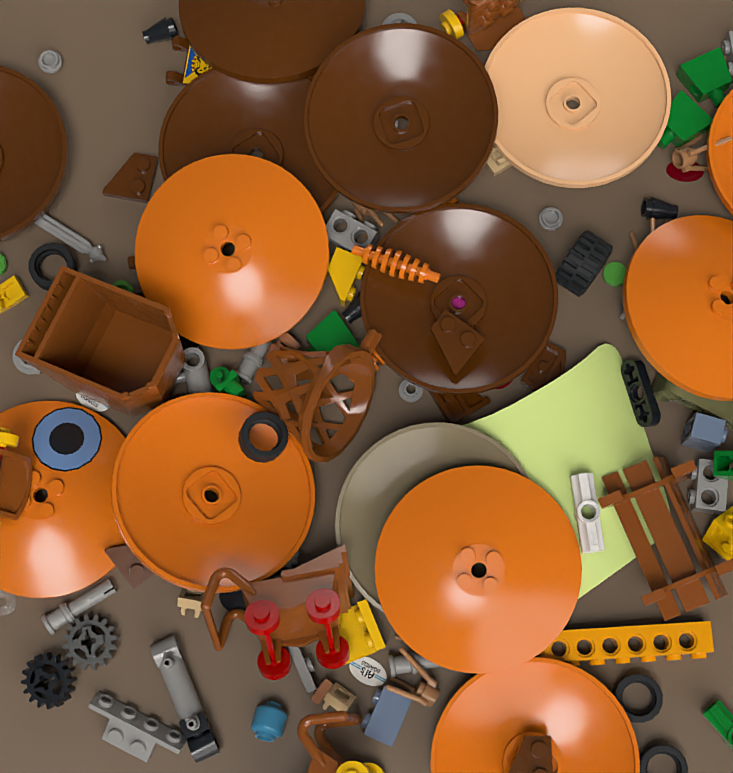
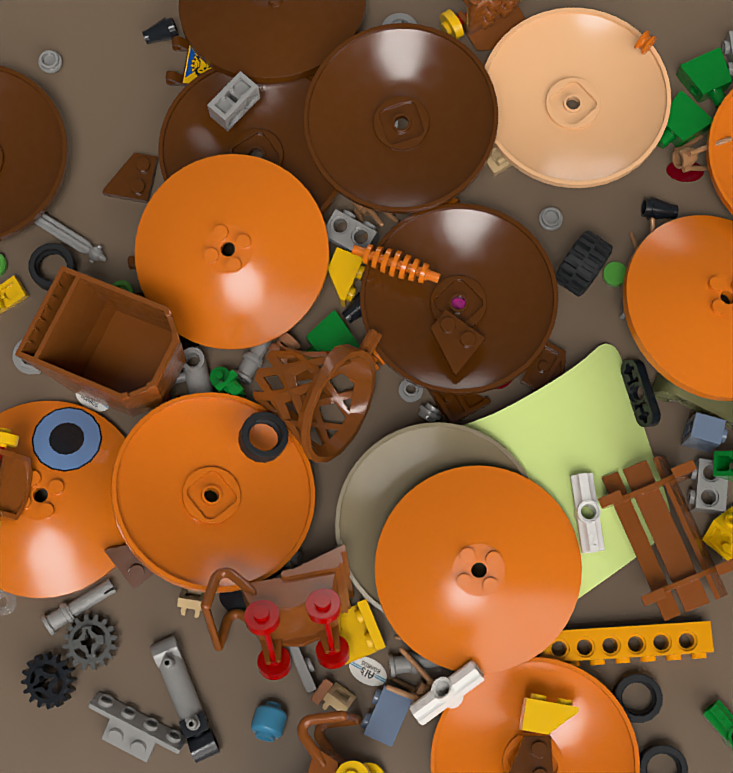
(234, 101): none -> light grey brick
(429, 412): none -> light grey plate
(438, 699): none -> white piece
(545, 716): none -> yellow slope
(645, 42): none -> orange bush

